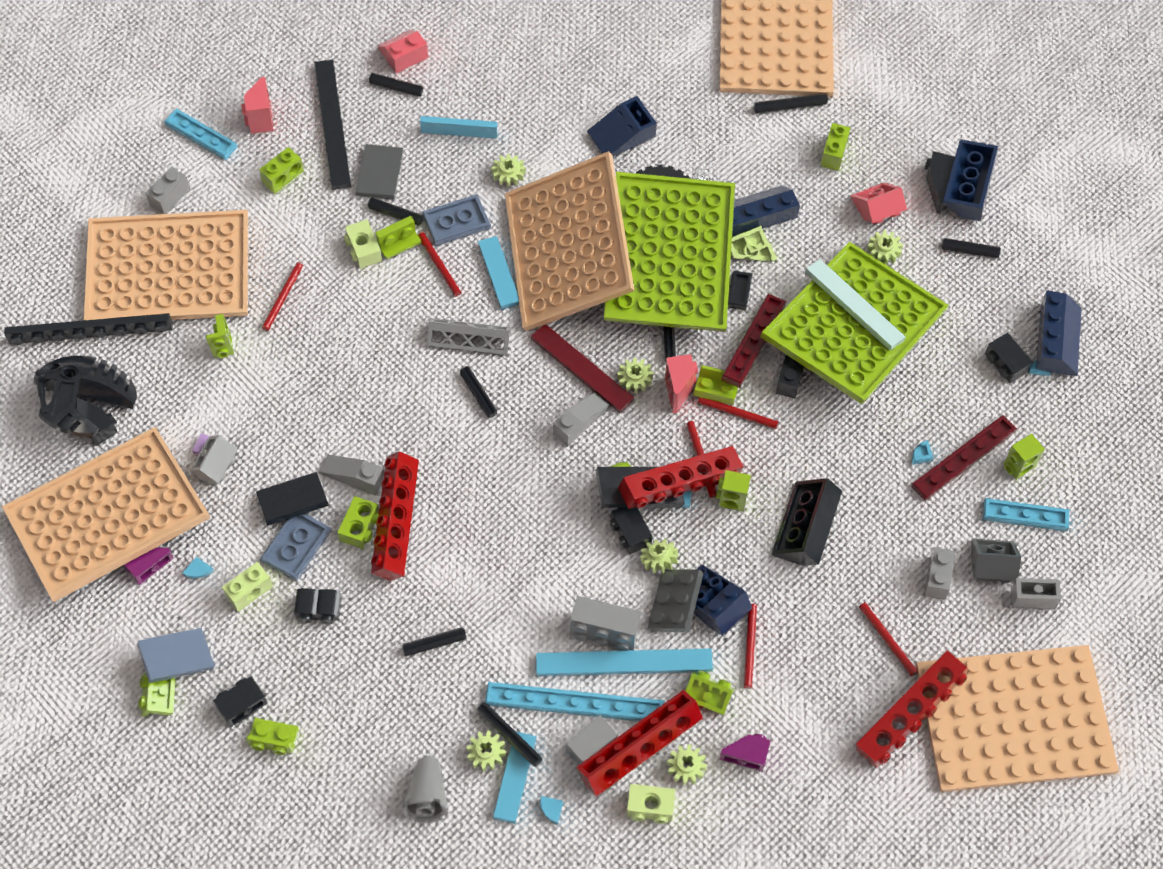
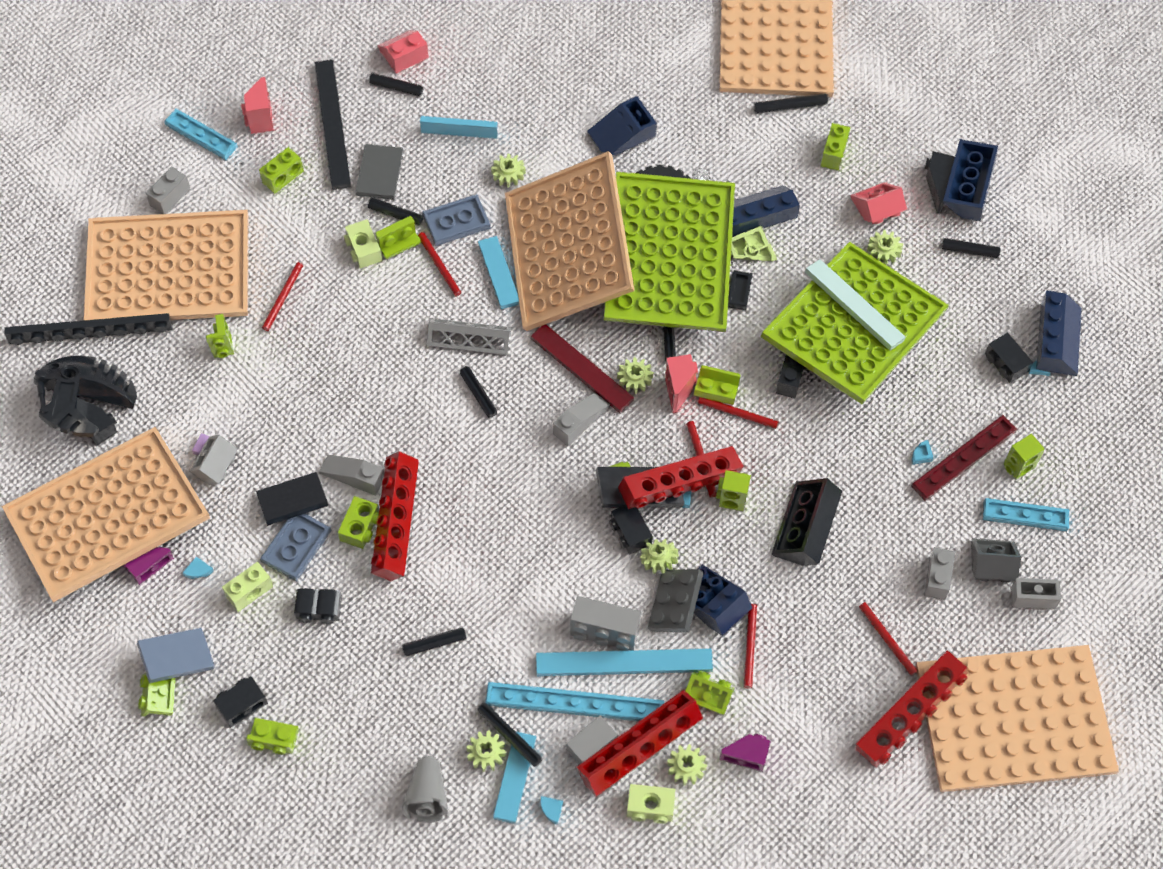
(752, 342): dark red tile -> none

